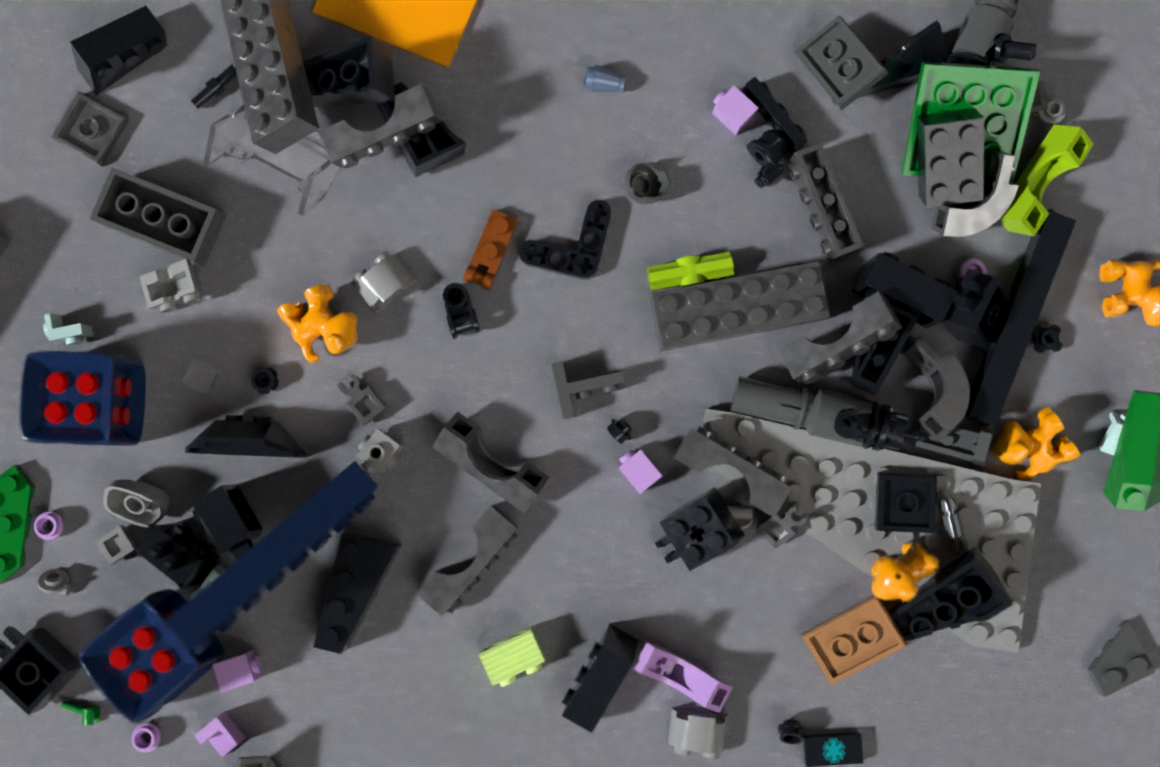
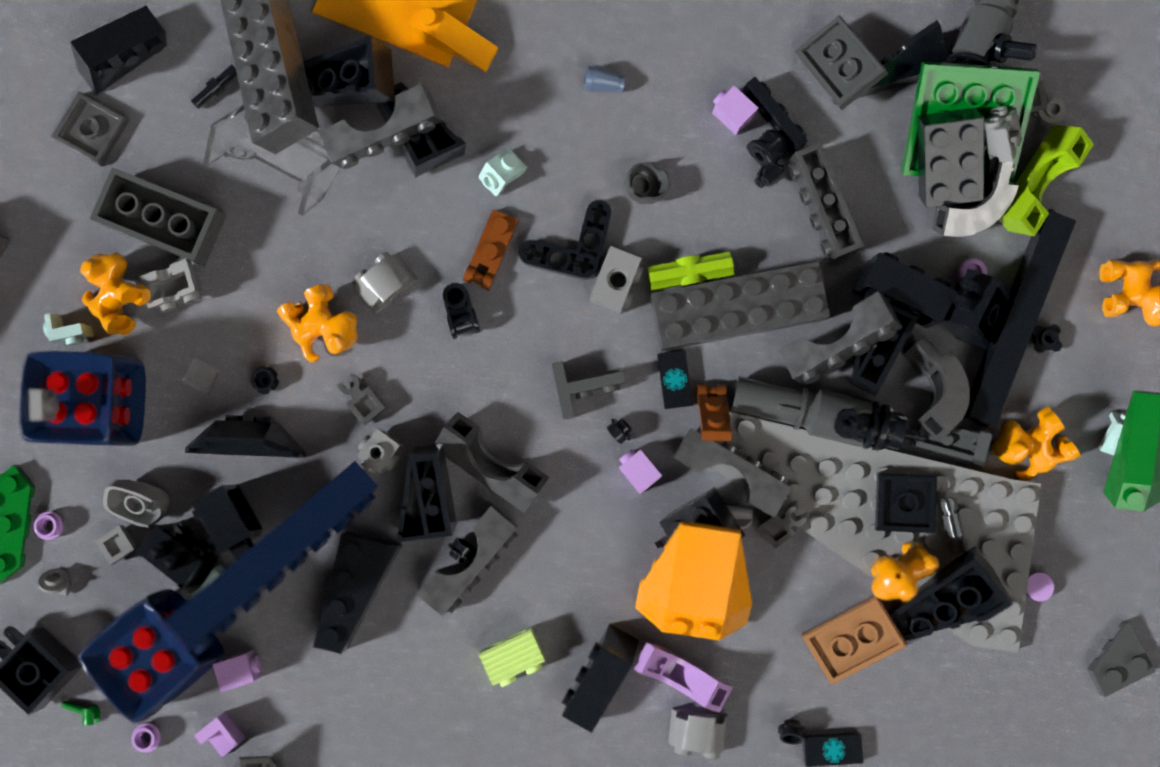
(43, 405): none -> light grey plate
(107, 273): none -> light orange animal
(427, 496): none -> black wedge
(452, 36): none -> light orange slope
(461, 550): none -> black plate
(501, 171): none -> light aqua bracket
(616, 263): none -> light grey brick
(674, 379): none -> black tile
(698, 584): none -> light orange wedge
(713, 413): none -> dark orange plate
(1002, 133): none -> light grey cylinder
(1039, 586): none -> lavender tile

